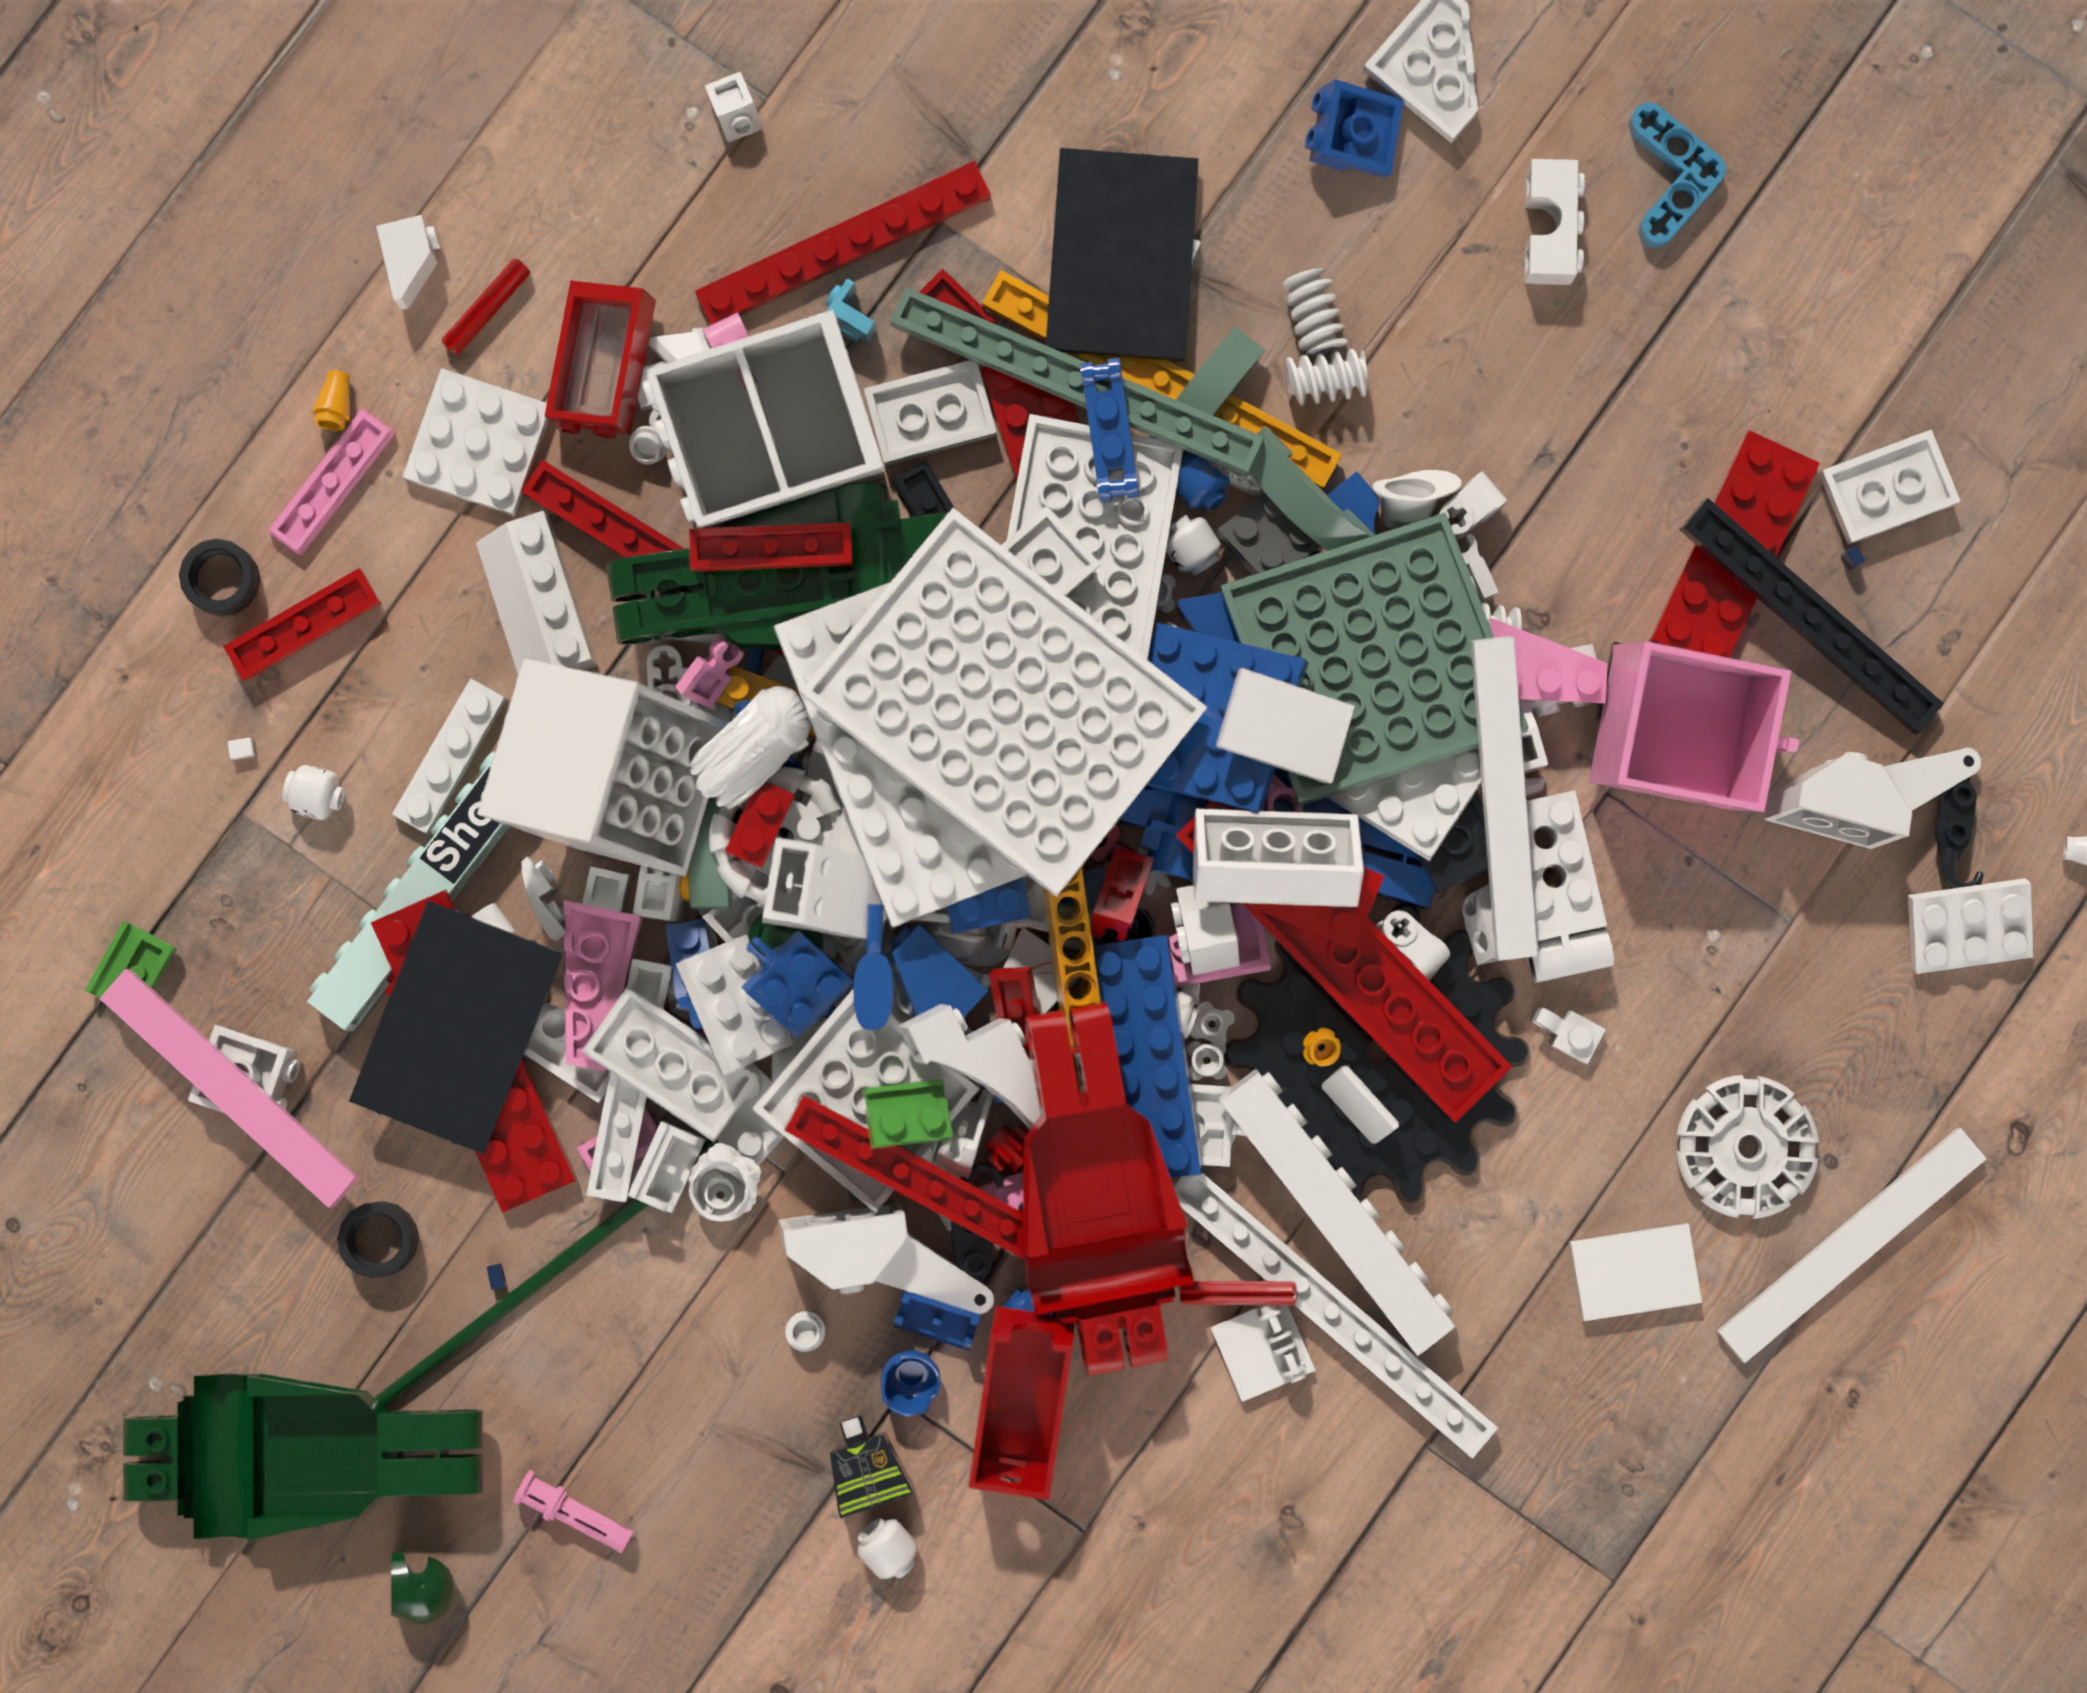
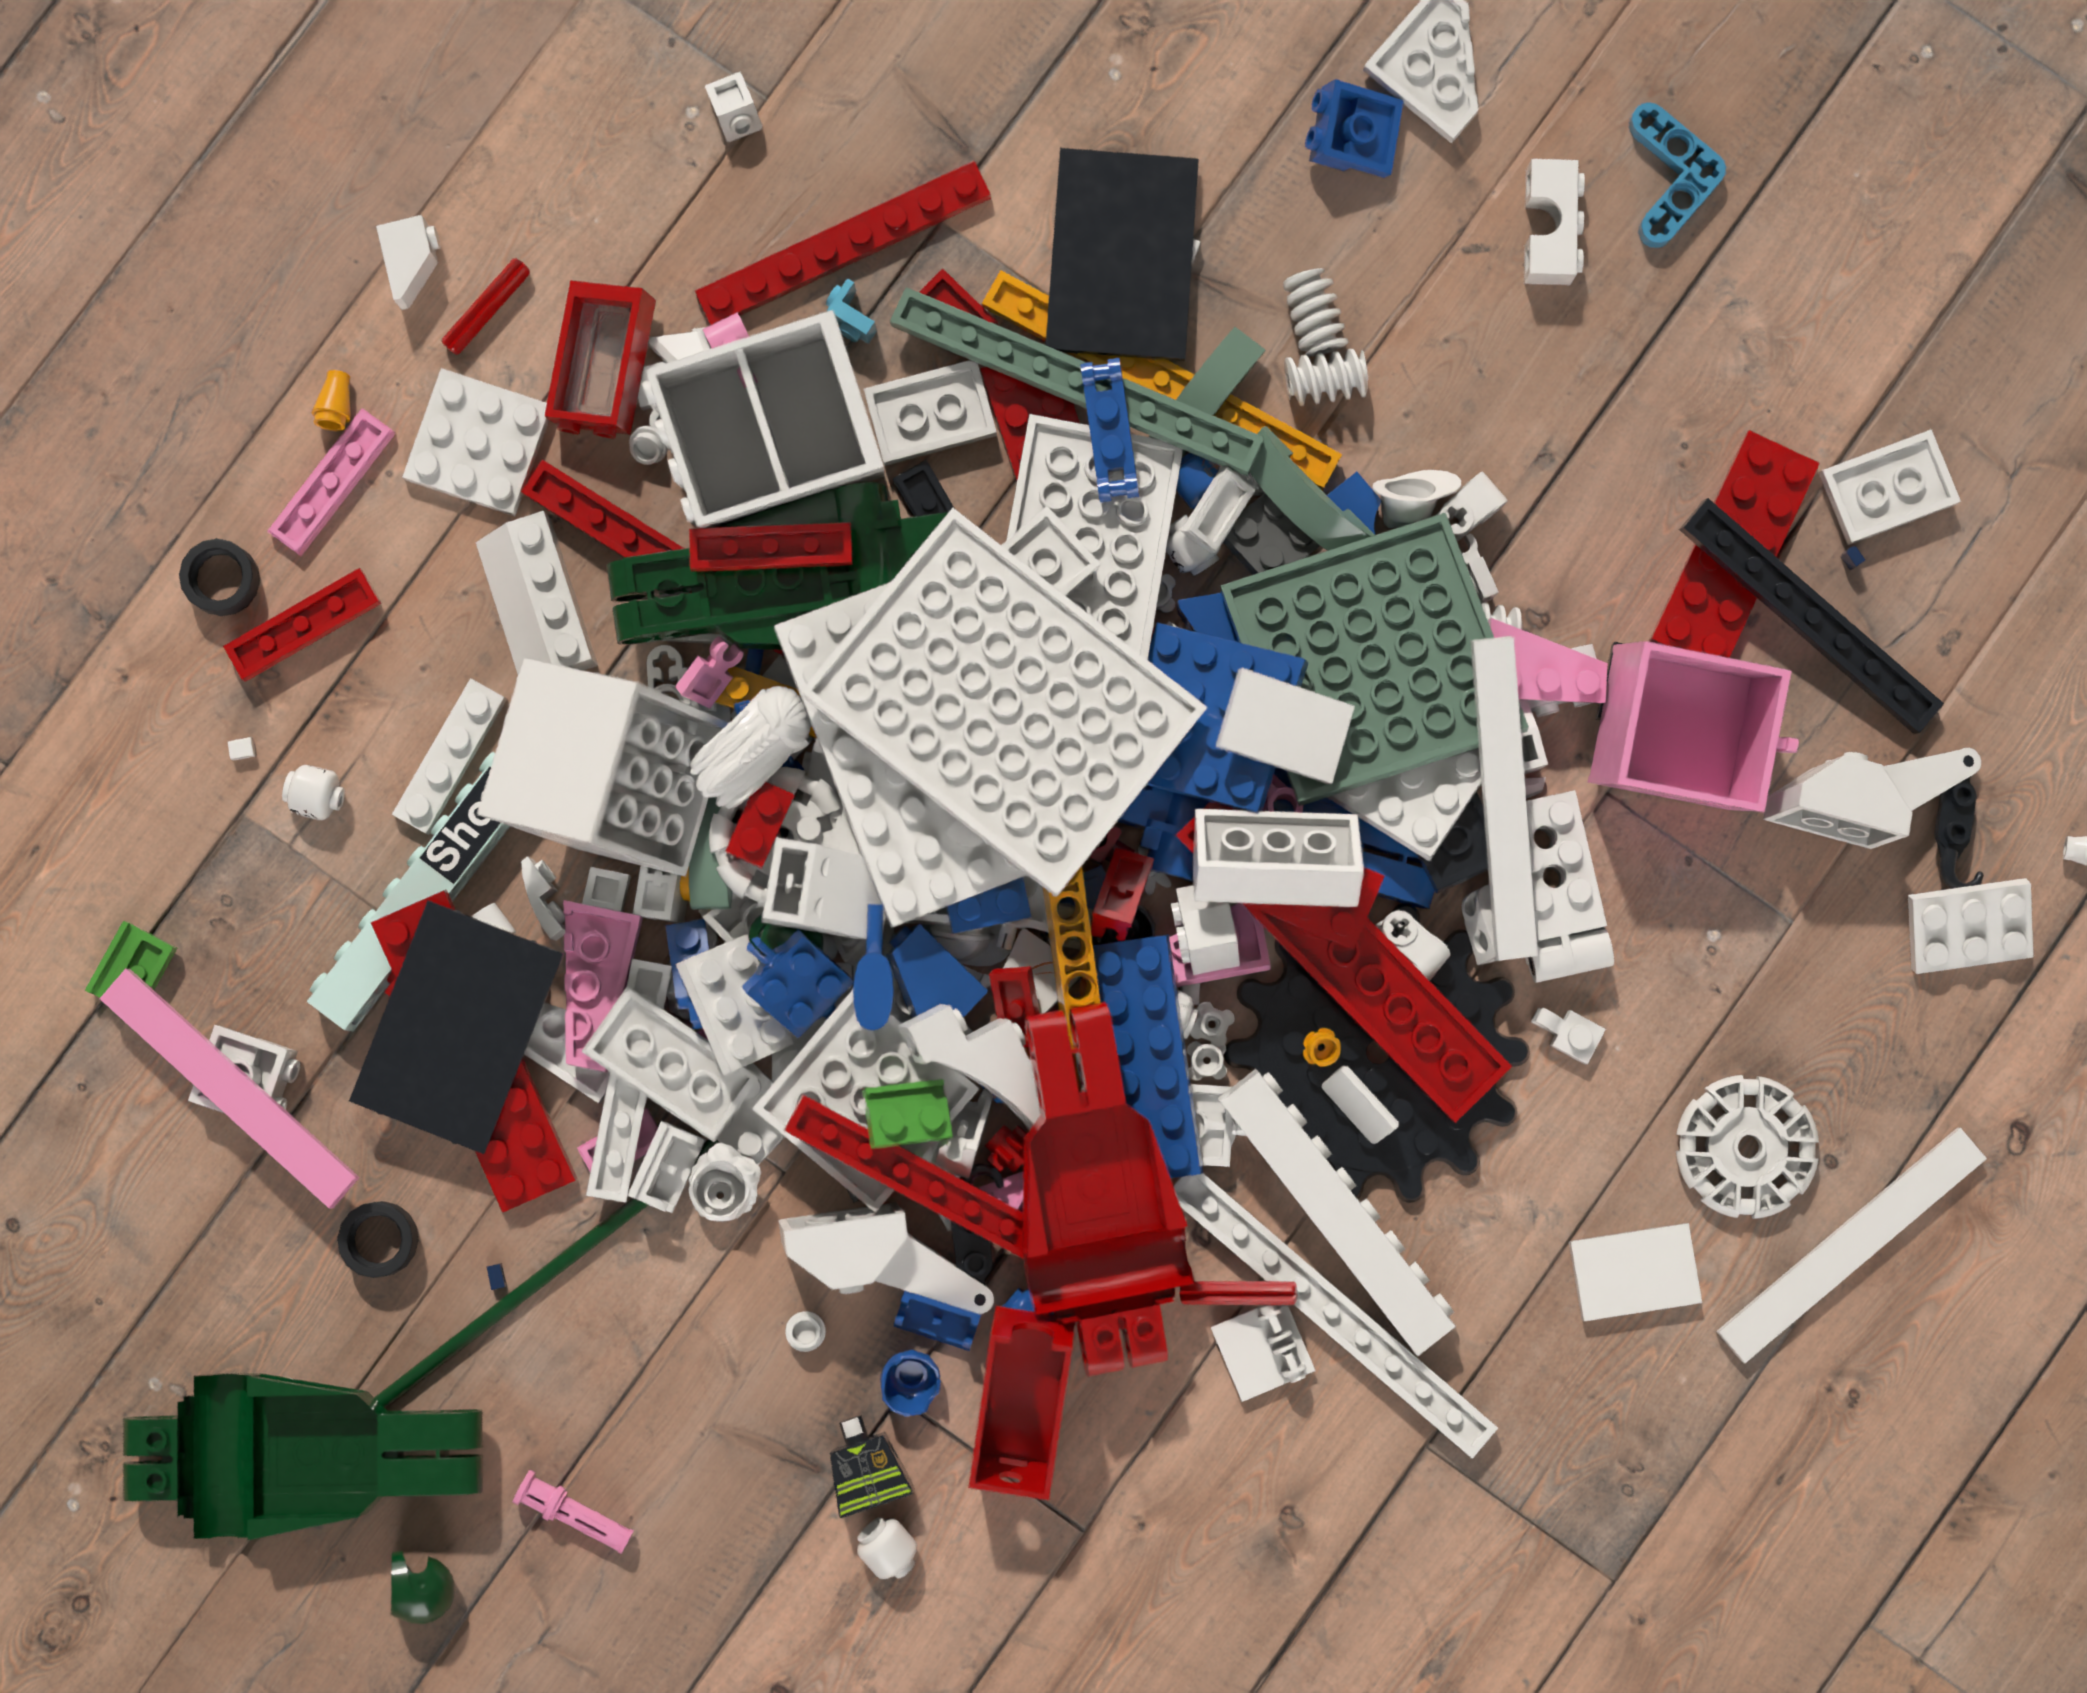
(1218, 510): none -> white tile

